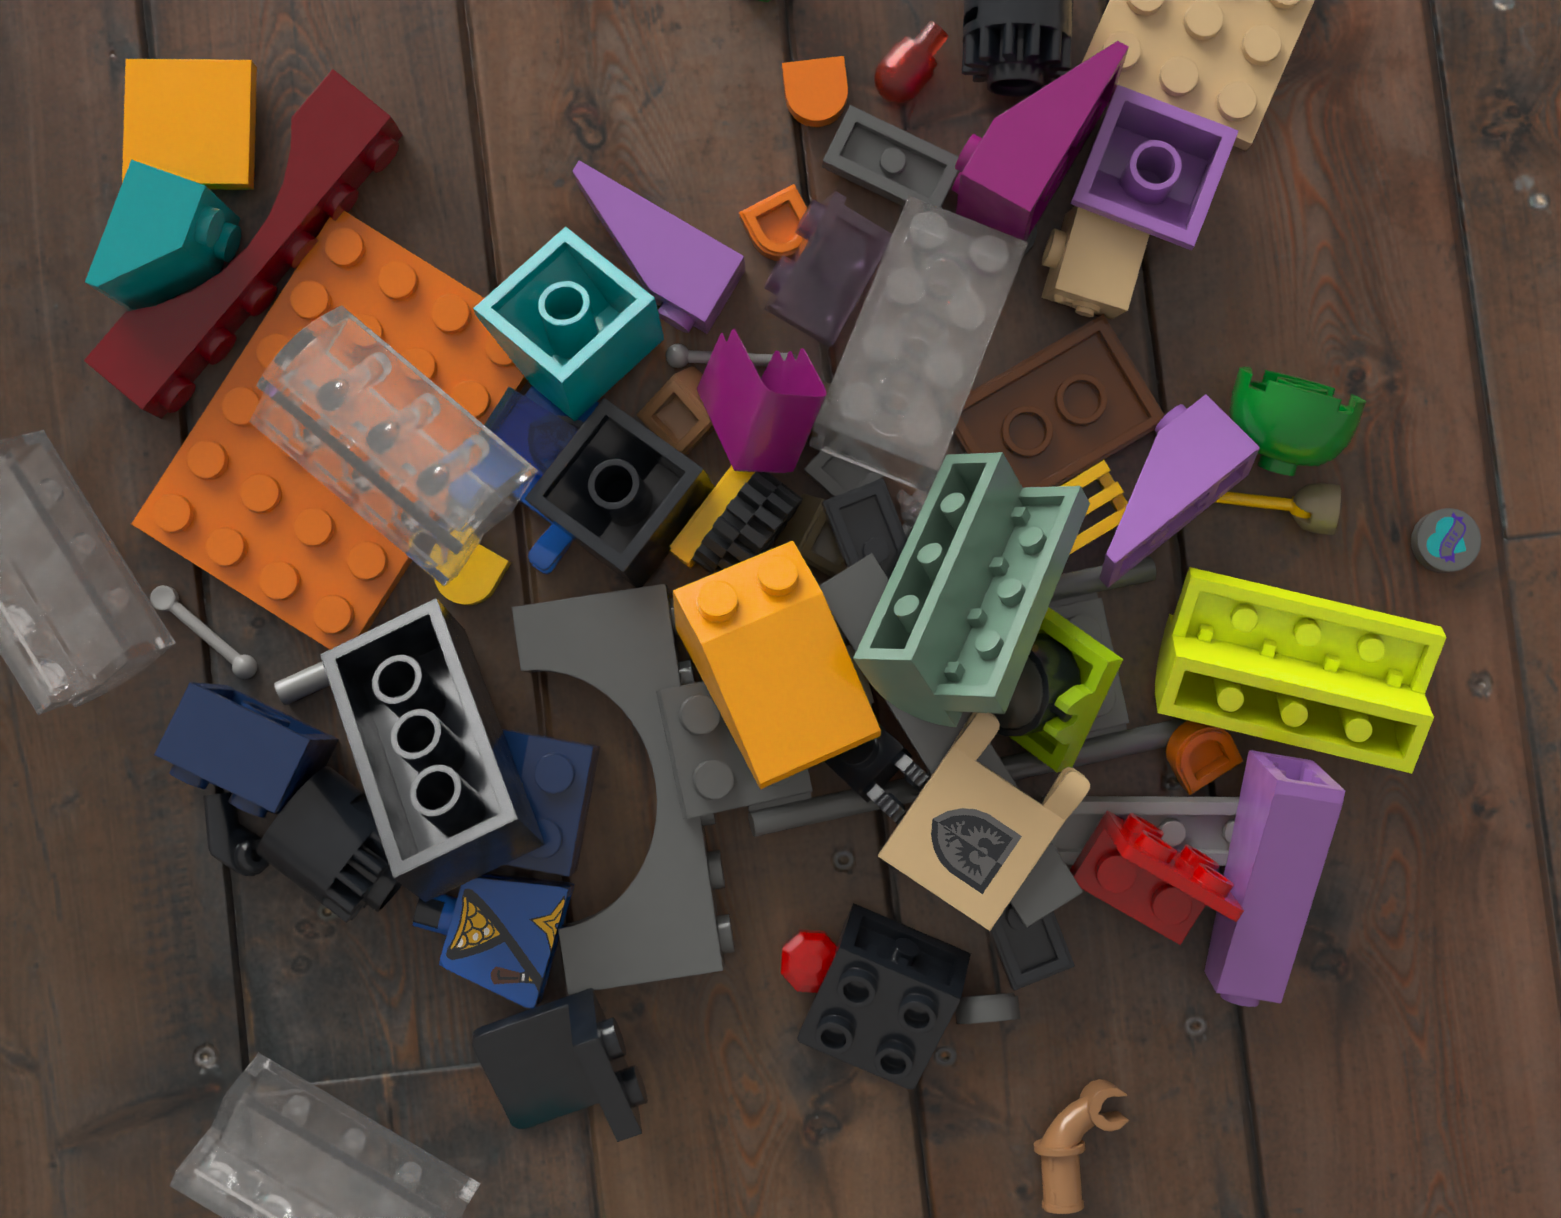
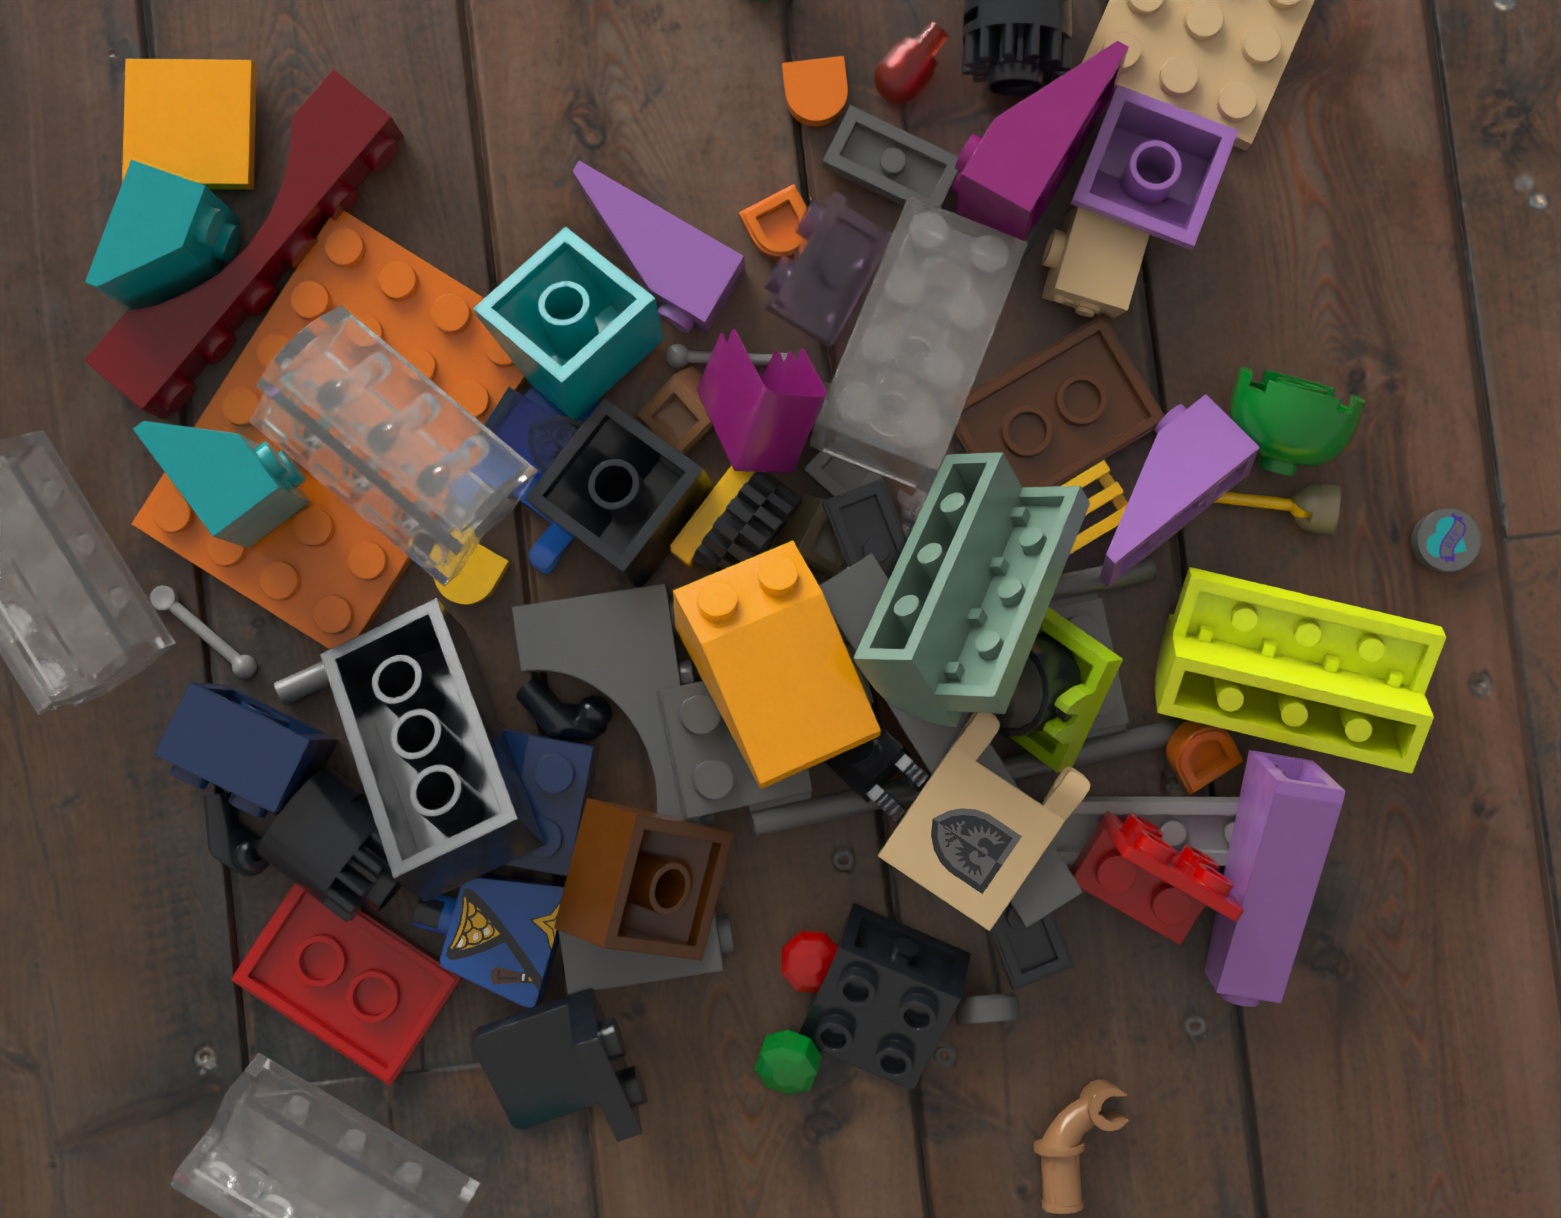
(227, 479): none -> teal slope
(348, 982): none -> red tile
(561, 719): none -> black arm
(643, 881): none -> reddish brown slope
(787, 1062): none -> green tile

